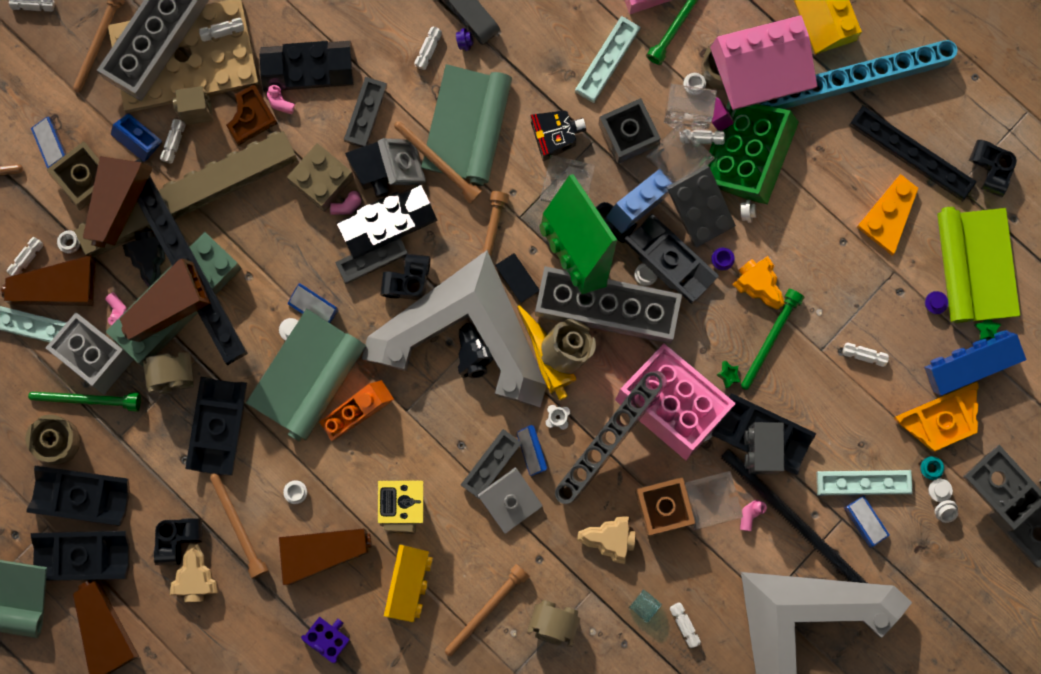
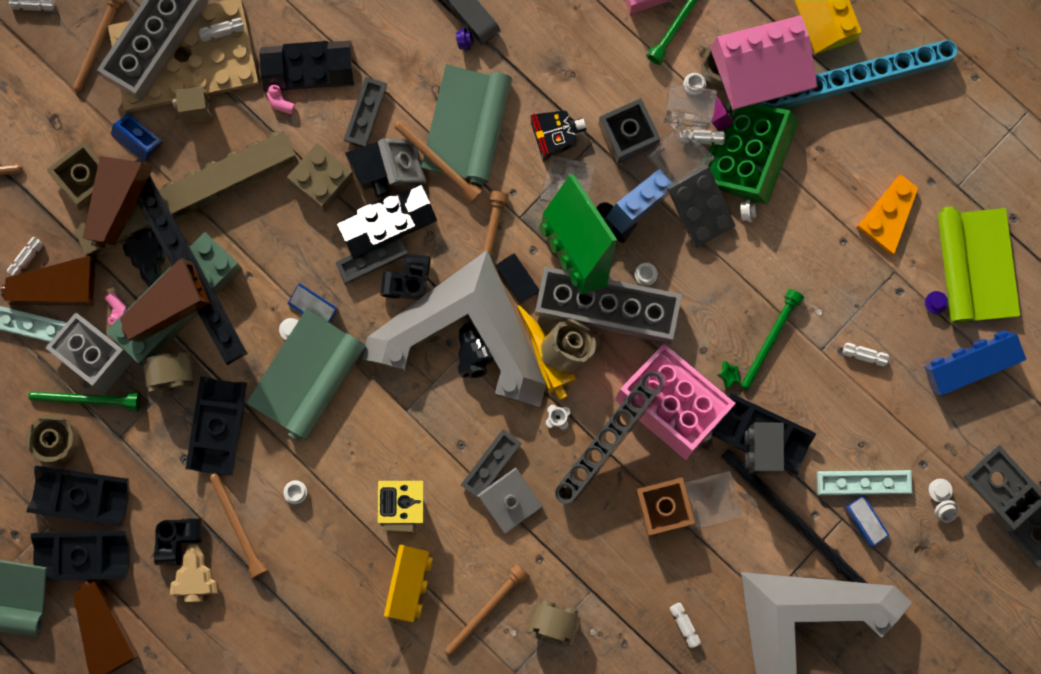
(48, 141): flat silver slope -> none
(62, 239): white plate -> none
(172, 141): white axle -> none
(251, 116): reddish brown tile -> none
(314, 553): reddish brown slope -> none
(325, 646): dark purple piece -> none
(348, 206): bright pink arm -> none
(356, 409): orange slope -> none
(428, 48): white axle -> none
(531, 450): slope -> none
(607, 59): light aqua tile -> none
(610, 538): tan rock -> none
(645, 605): clear light blue brick -> none
(671, 259): black piece -> none
(723, 259): dark purple plate -> none
(751, 511): bright pink arm -> none
(760, 282): light orange rock -> none
(912, 153): black tile -> none
(939, 468): teal plate -> none
(944, 418): light orange wing -> none
(987, 156): black piece -> none
(987, 329): green piece -> none

